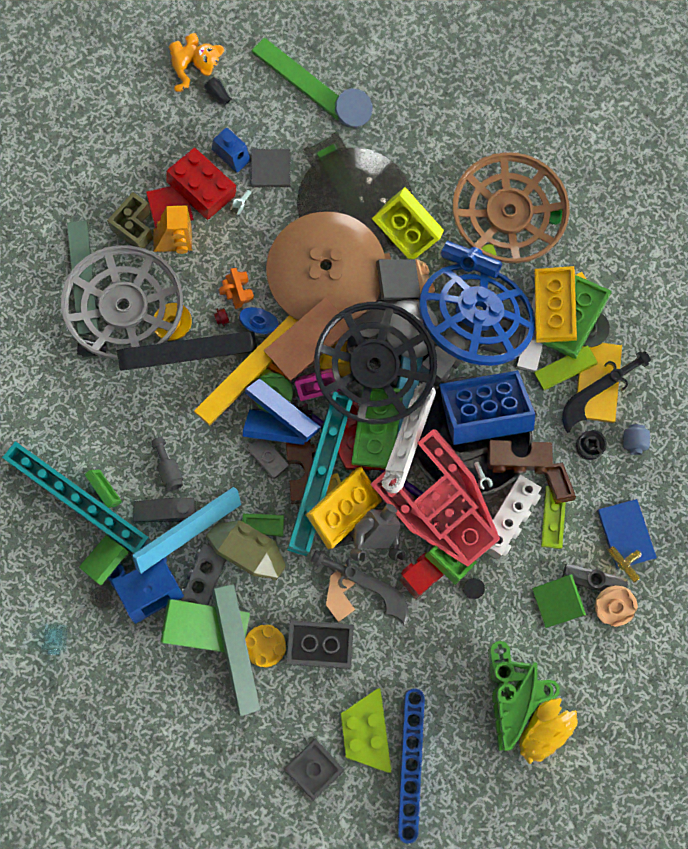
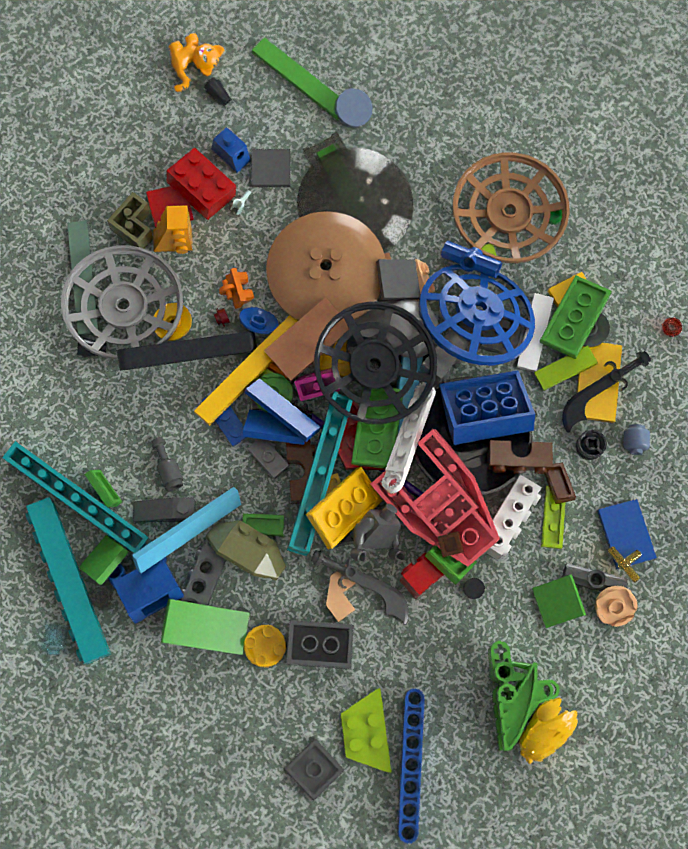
(68, 581): none -> teal brick
(230, 426): none -> blue plate
(235, 649): sand green tile -> none
(408, 224): neon yellow slope -> none
(450, 544): none -> reddish brown tile
(481, 476): light aqua hand -> none
(555, 304): yellow tile -> none
(676, 323): none -> clear red plate

